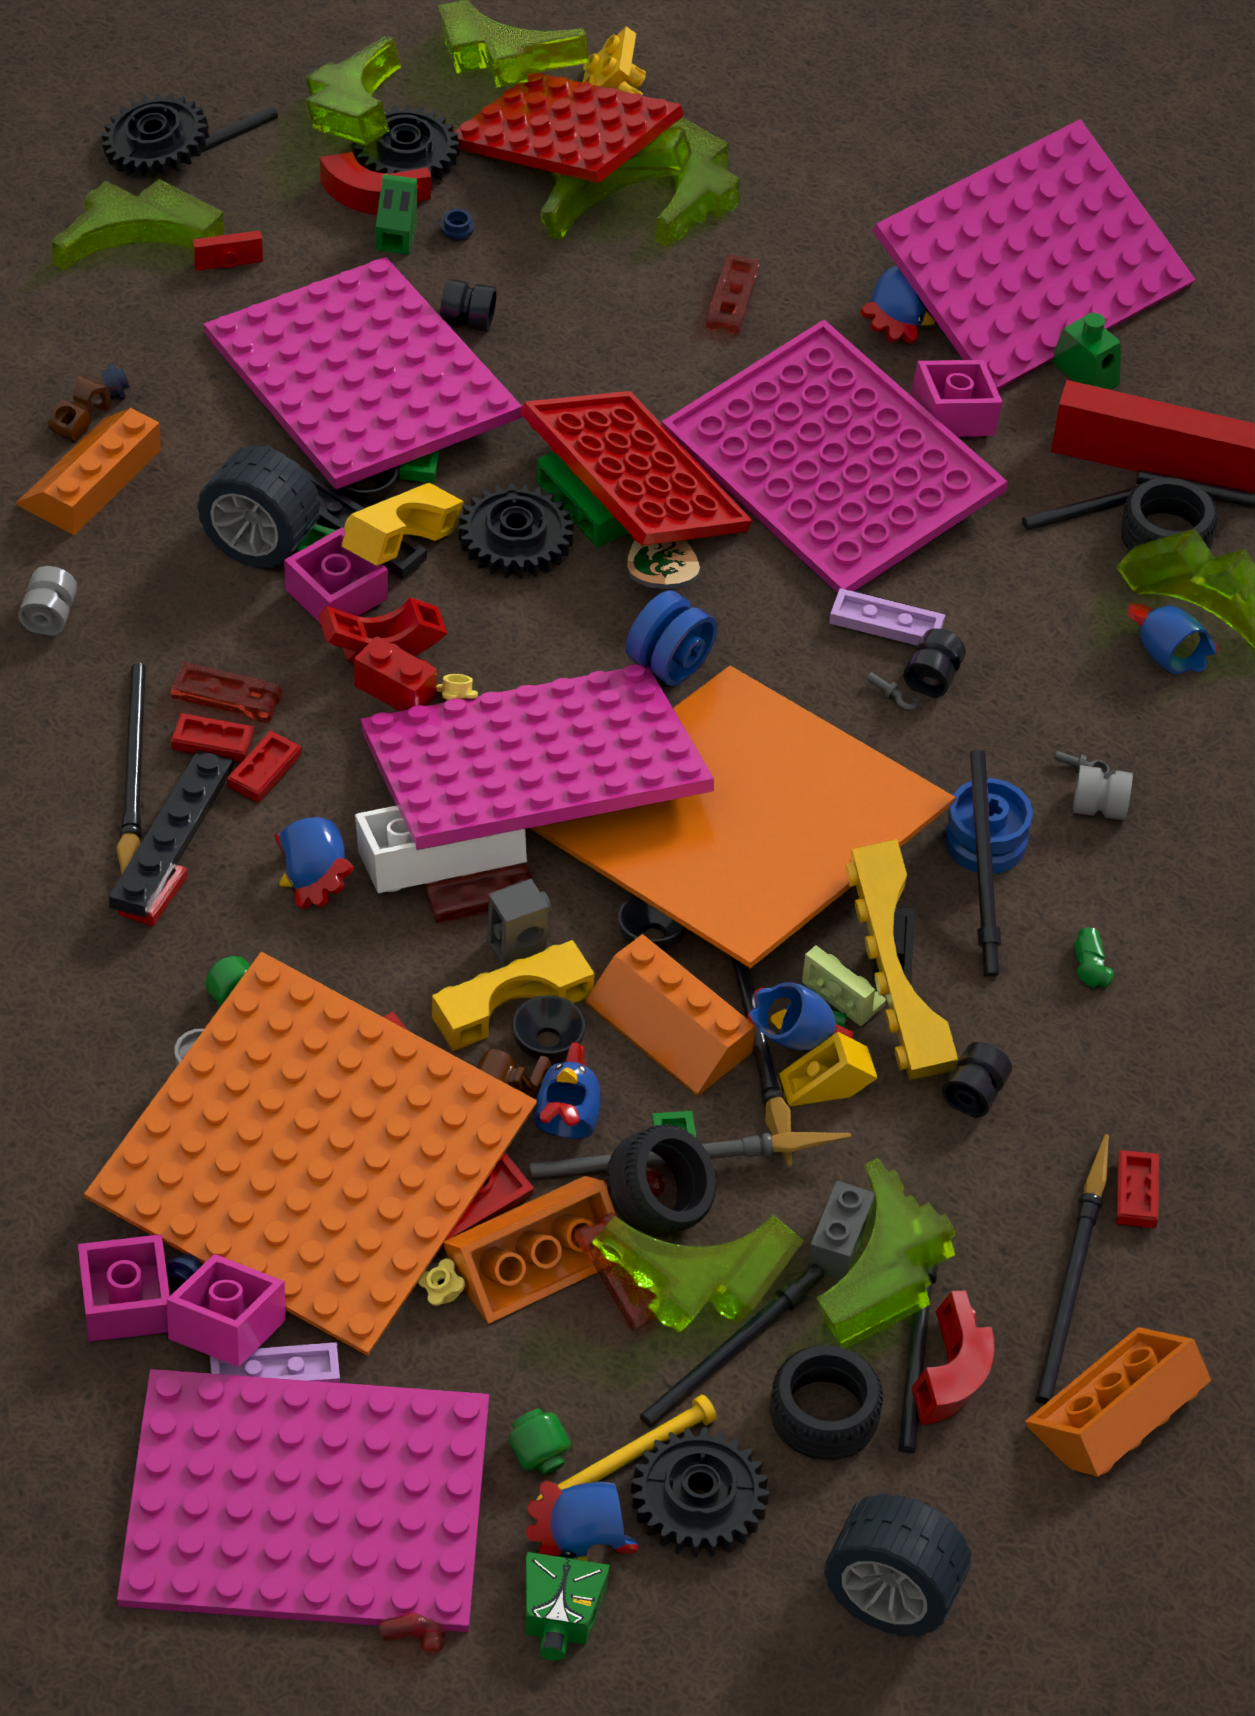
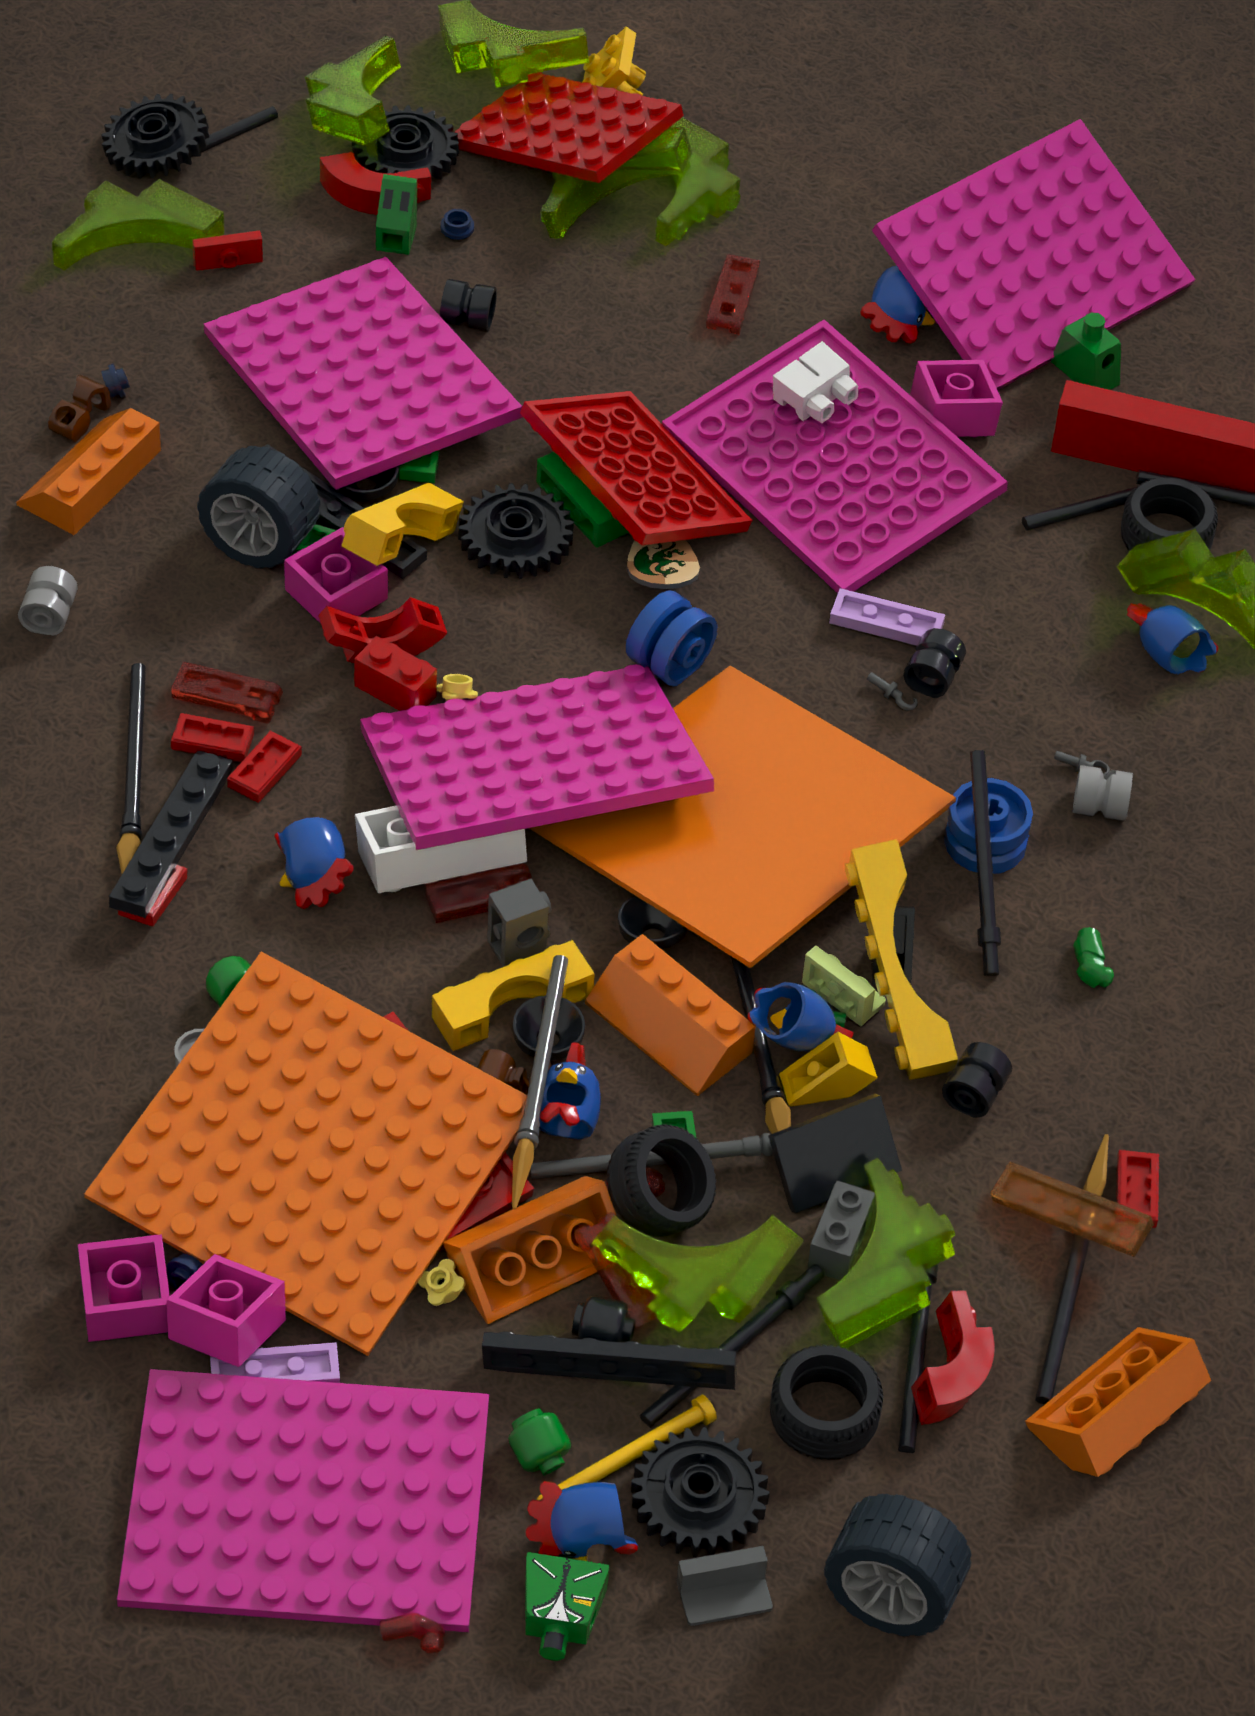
(528, 1131): none -> dark grey piece
(603, 1320): none -> black head
(609, 1360): none -> black plate
(724, 1586): none -> dark grey panel
(815, 383): none -> white hips
(833, 1149): none -> black tile
(1072, 1209): none -> clear orange plate

